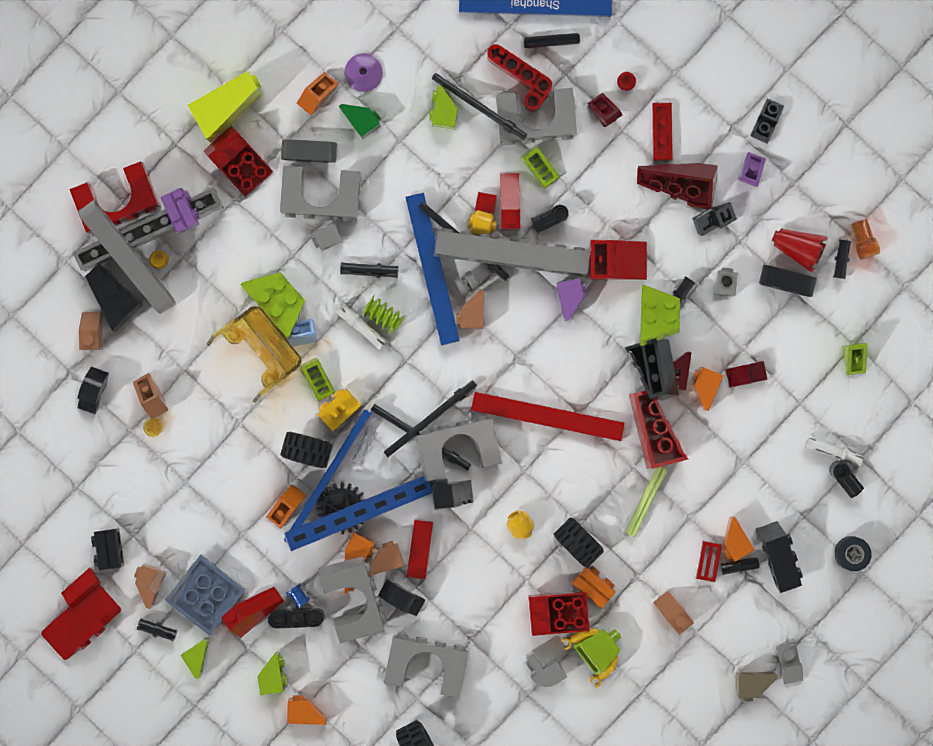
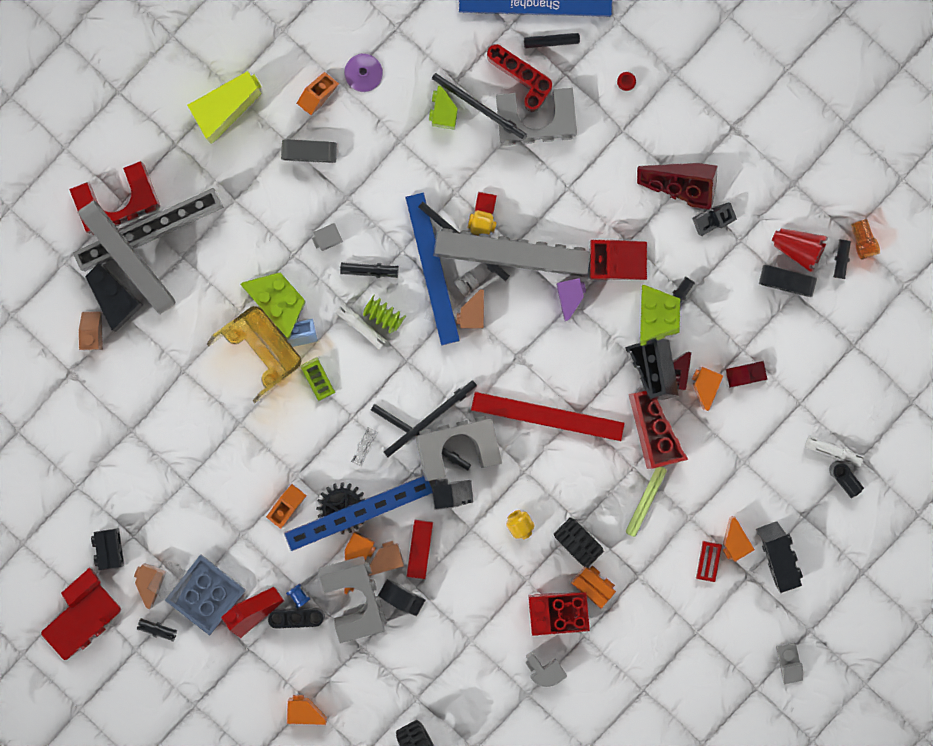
(92, 389): black brick -> none
(150, 396): nougat slope -> none
(153, 427): clear yellow plate -> none
(158, 259): yellow plate -> none
(180, 210): medium lavender brick -> none
(195, 657): lime slope -> none
(238, 161): red slope -> none
(271, 677): lime slope -> none
(306, 450): black tyre -> none
(331, 469): blue tile -> none
(339, 409): yellow brick -> none
(343, 207): light grey arch -> none
(361, 119): green slope -> none
(405, 648): light grey arch -> none
(510, 202): slope -> none
(535, 150): lime slope -> none
(547, 219): black piece -> none
(597, 650): lime torso -> none
(604, 110): dark red slope -> none
(662, 131): red tile -> none
(673, 612): nougat slope -> none
(722, 290): light grey brick -> none
(740, 565): black axle -> none
(752, 169): medium lavender slope -> none
(753, 684): dark tan slope -> none
(767, 120): black slope -> none
(855, 358): lime slope -> none
(860, 553): black wheel -> none

